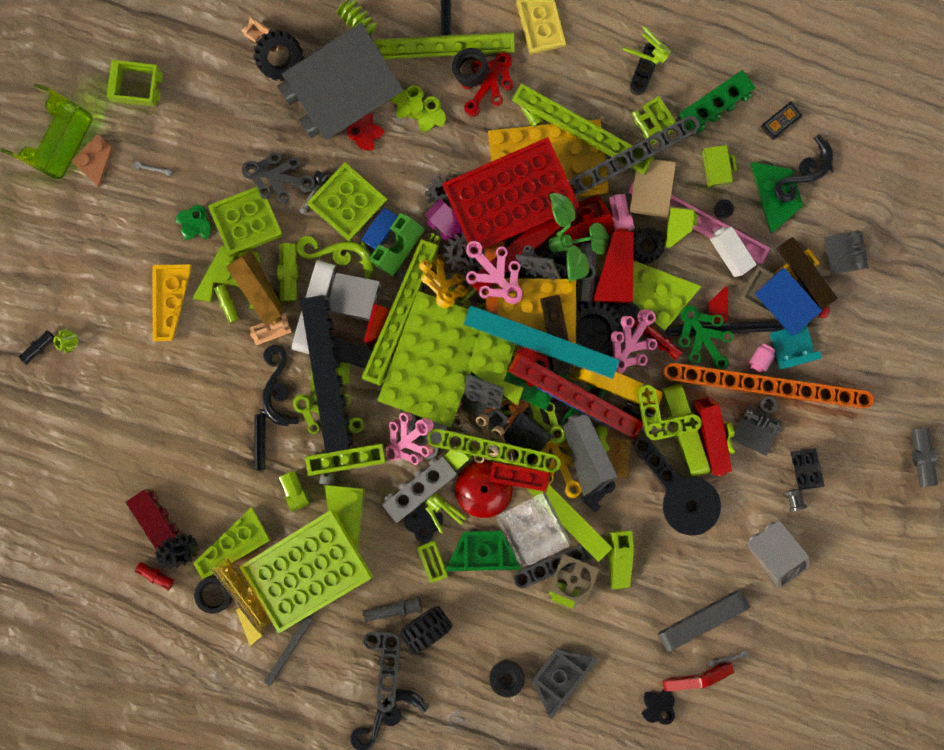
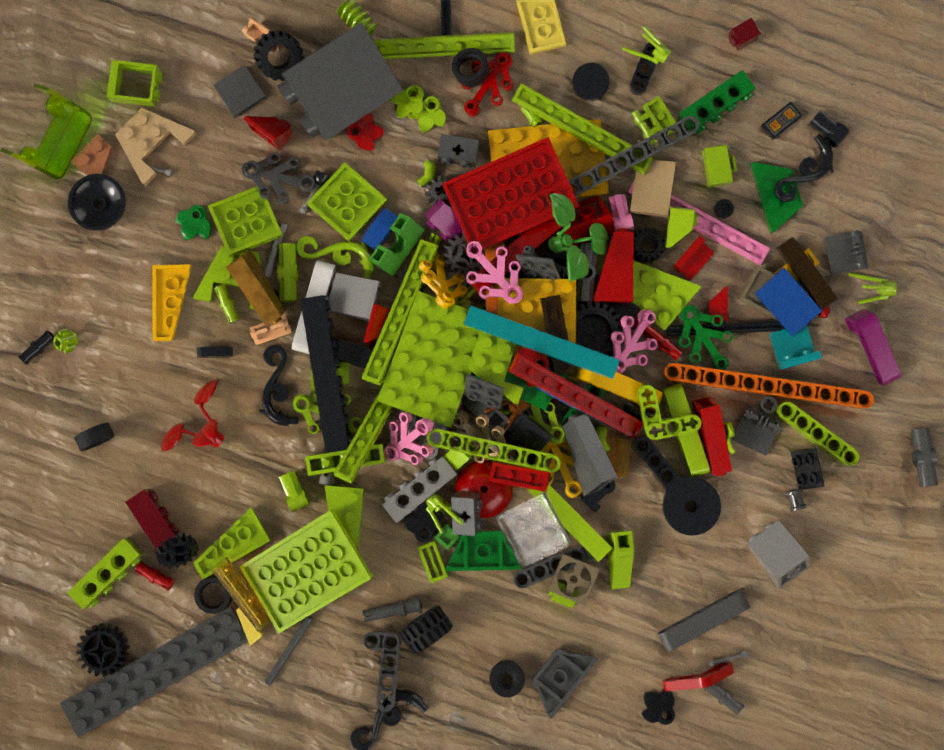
(81, 590): none -> lime brick
(86, 196): none -> black dish
(94, 436): none -> black tyre
(103, 658): none -> black gear
(142, 136): none -> tan wing
(154, 671): none -> dark grey plate
(208, 434): none -> red plant
(214, 352): none -> black beam
(239, 91): none -> dark grey tile
(259, 442): black axle -> none
(270, 129): none -> red slope
(274, 251): none -> light grey bar
(363, 441): none -> lime tile
(430, 173): none -> lime arm
(447, 538): none -> bright green tile
(450, 144): none -> dark grey brick
(472, 504): none -> dark grey brick
(590, 81): none -> black tile
(693, 259): none -> red panel
(725, 698): none -> dark grey pin
(732, 251): white brick -> none
(744, 34): none -> dark red brick
(762, 358): bright pink brick -> none
(825, 435): none -> lime beam
(832, 131): none -> black piece
(875, 345): none -> magenta beam
(884, 287): none -> lime plant

